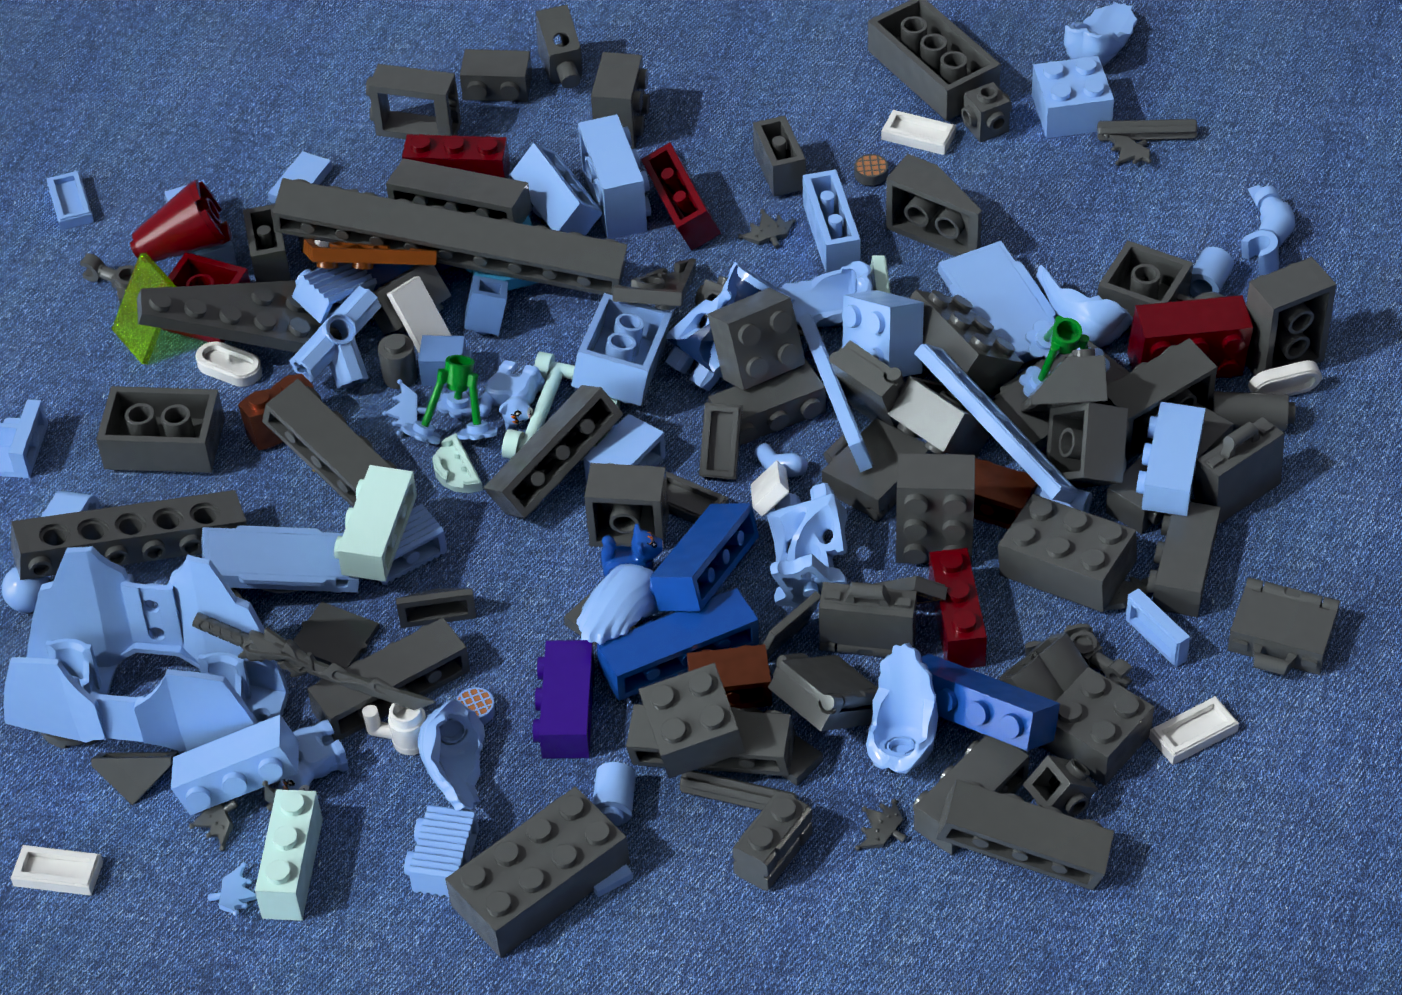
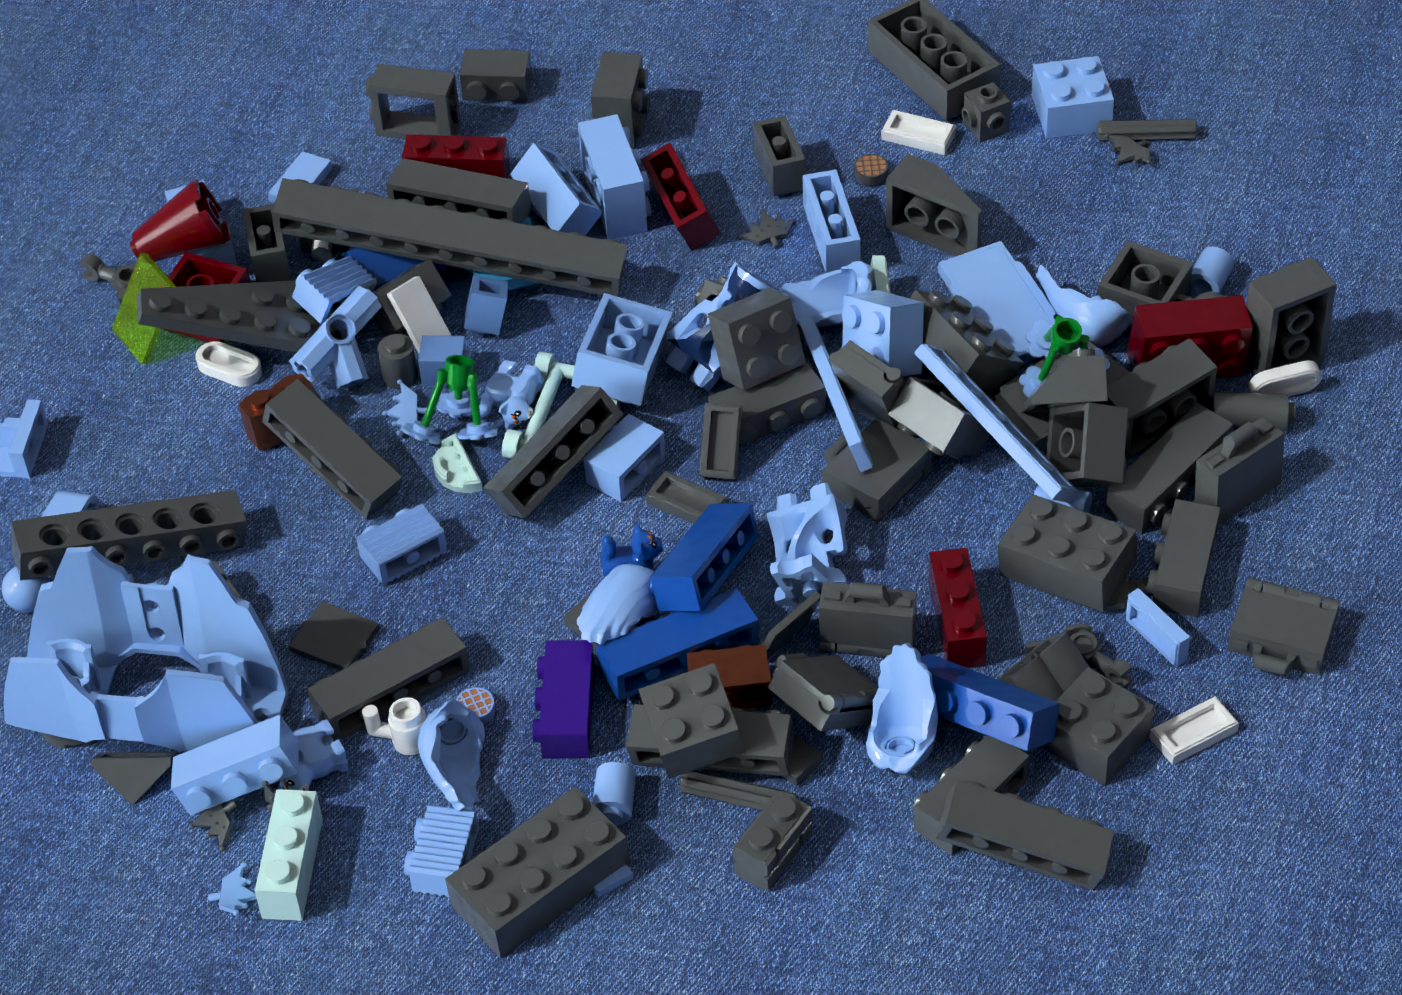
(57, 870): white tile -> none
(70, 200): light blue tile -> none
(160, 429): dark grey brick -> none
(271, 646): dark grey sword -> none
(276, 558): light blue piece -> none
(365, 255): dark orange wing -> none
(376, 523): light aqua brick -> none
(434, 604): dark grey slope -> none
(563, 60): dark grey torso -> none
(625, 496): dark grey brick -> none
(659, 287): dark grey wing -> none
(769, 488): white tile -> none
(793, 463): light blue arm -> none
(882, 826): dark grey piece -> none
(927, 590): dark grey tile -> none
(934, 505): dark grey brick -> none
(1000, 493): copper brick -> none
(1061, 785): dark grey brick -> none
(1101, 33): light blue hair -> none
(1171, 458): light blue brick -> none
(1275, 227): light blue piece -> none

